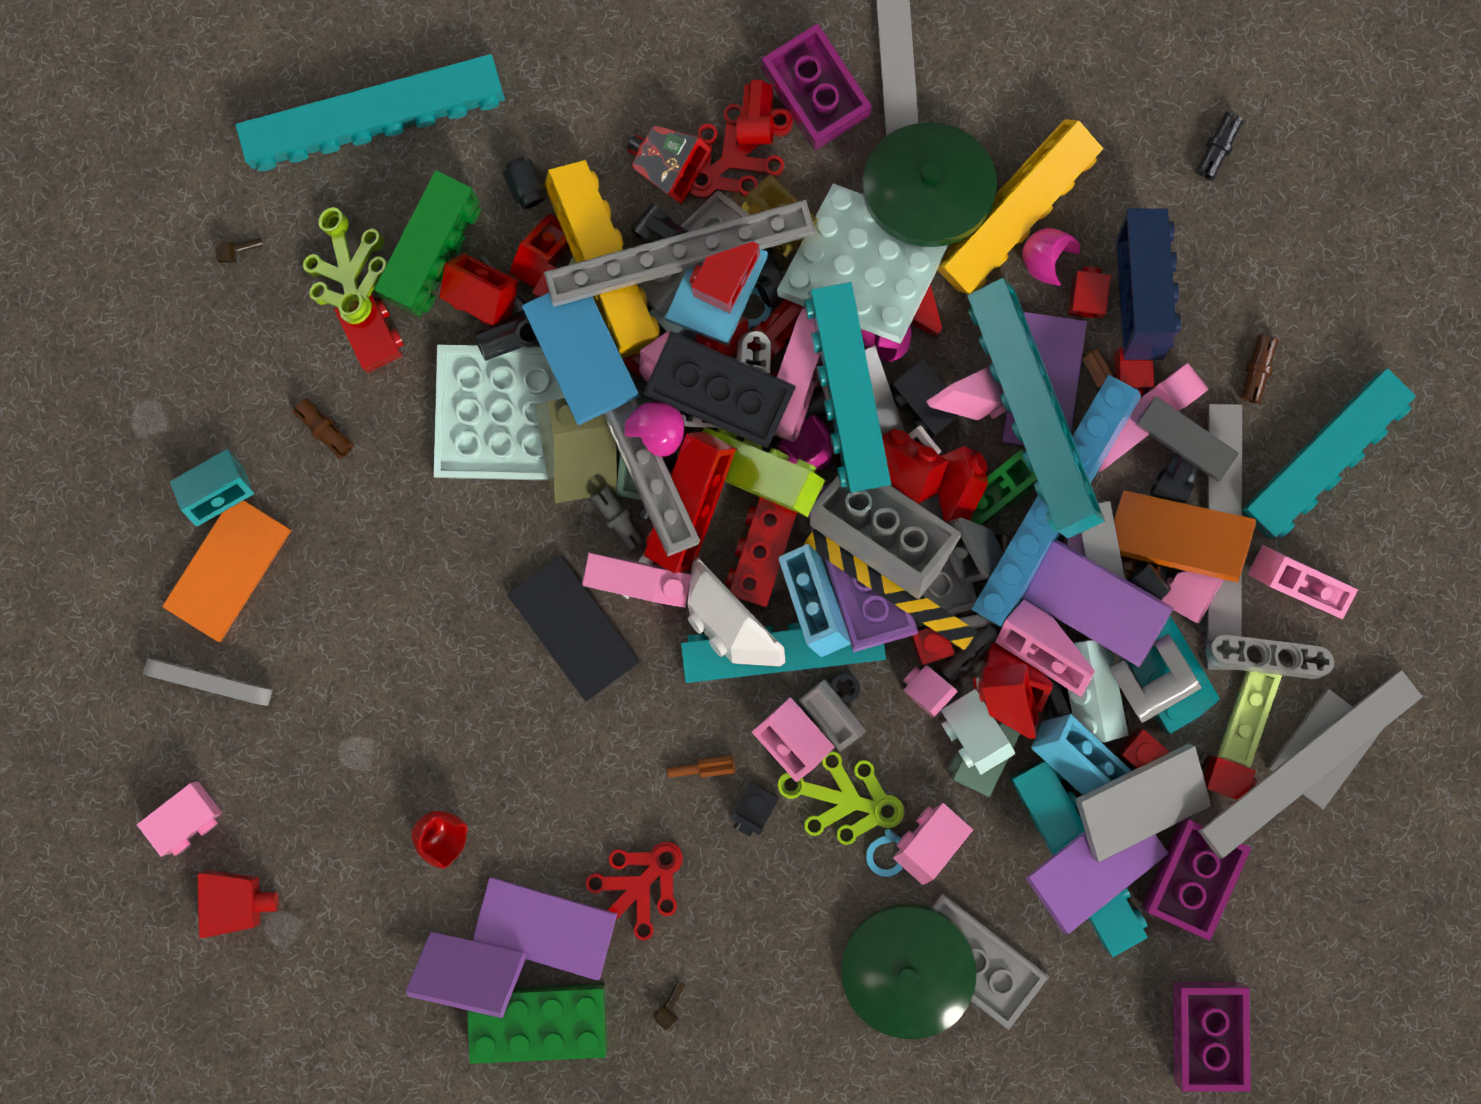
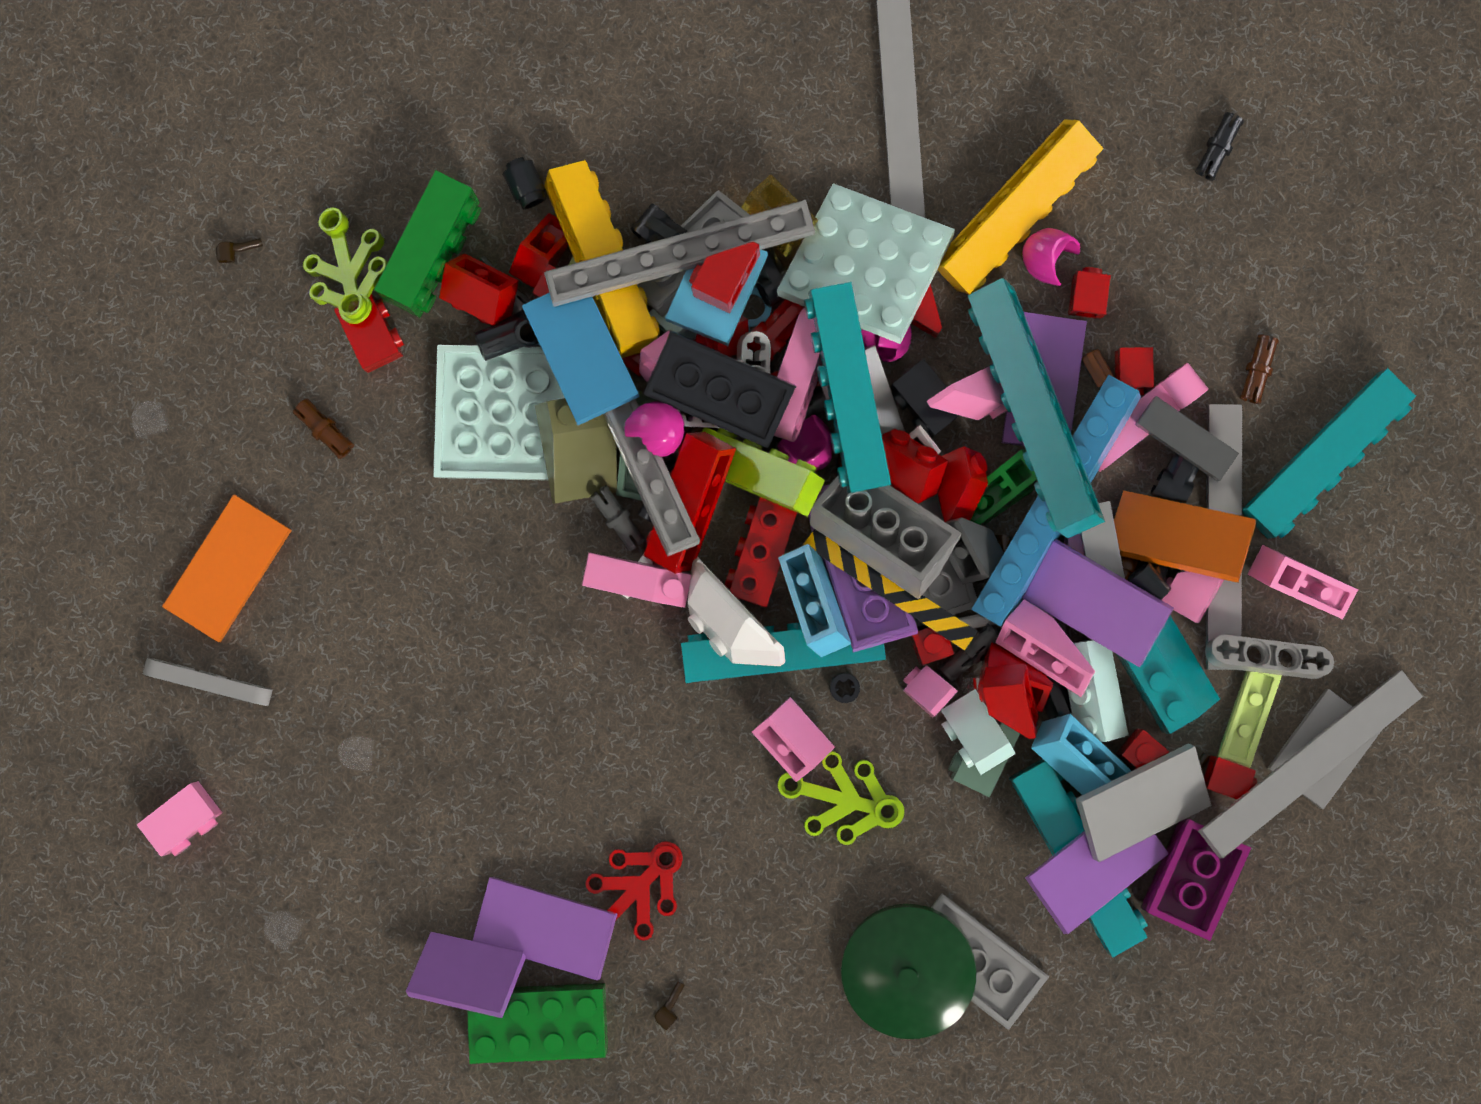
(211, 487): teal brick -> none
(231, 902): red torso -> none
(370, 112): teal brick -> none
(439, 837): red hair -> none
(573, 628): black tile -> none
(669, 160): torso -> none
(706, 767): dark orange axle -> none
(735, 157): red plant -> none
(753, 809): black bracket -> none
(756, 122): red piece -> none
(816, 87): magenta brick -> none
(832, 715): light grey tile -> none
(889, 837): medium azure piece -> none
(929, 184): dark green dish -> none
(932, 843): bright pink brick -> none
(1147, 284): dark blue brick -> none
(1165, 690): light grey connector -> none
(1211, 1036): magenta brick -> none

